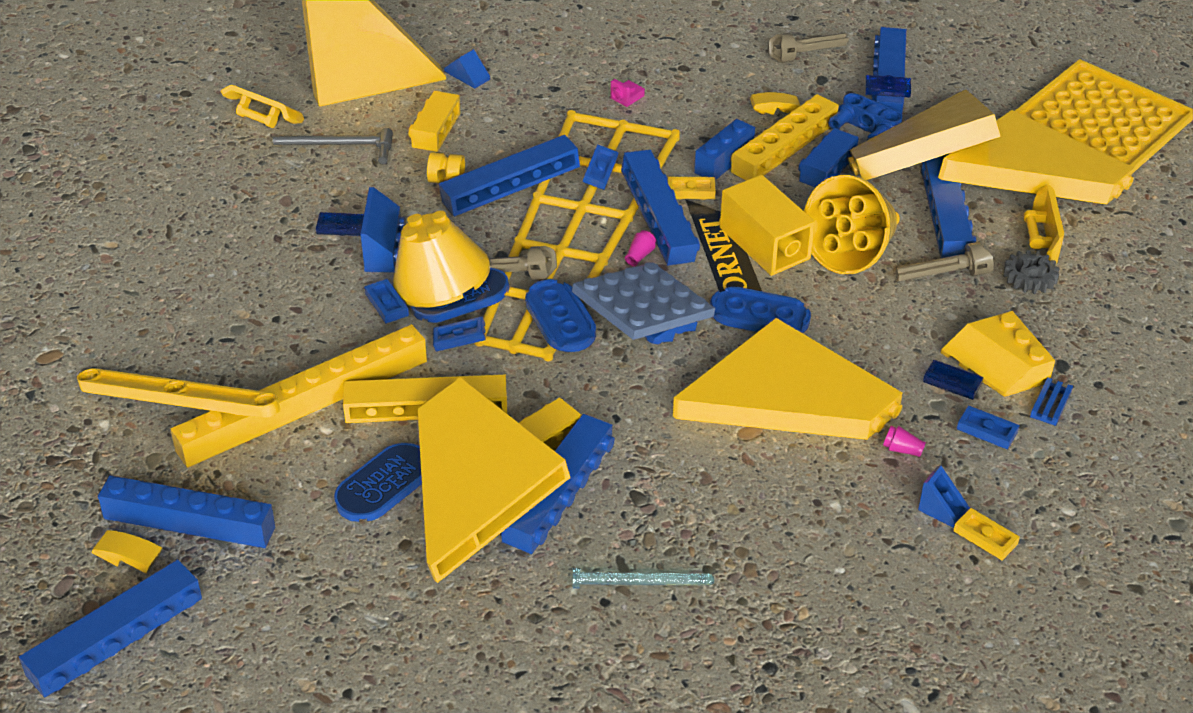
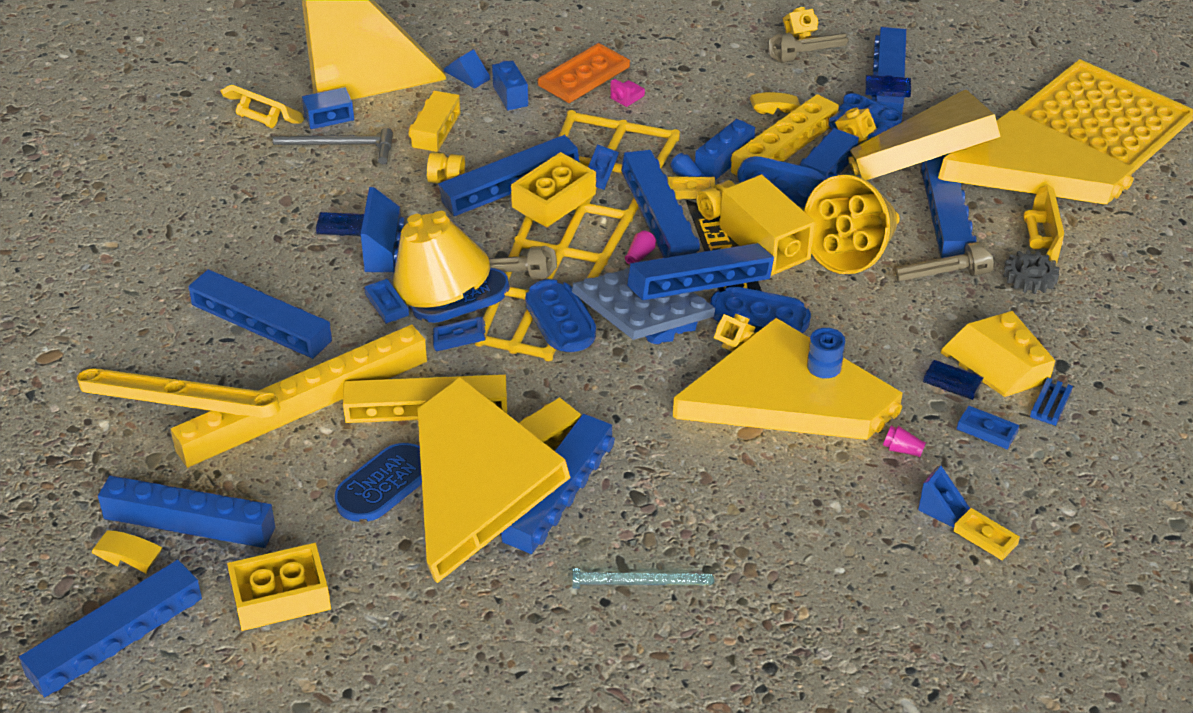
(260, 313): none -> blue brick
(279, 586): none -> yellow brick
(328, 108): none -> blue brick
(510, 85): none -> blue brick
(553, 189): none -> yellow brick
(583, 72): none -> orange plate
(685, 166): none -> blue cone
(699, 271): none -> blue brick
(710, 200): none -> yellow wheel
(727, 330): none -> yellow brick
(791, 179): none -> blue tile
(801, 22): none -> yellow brick
(826, 352): none -> blue wheel
(857, 123): none -> yellow brick

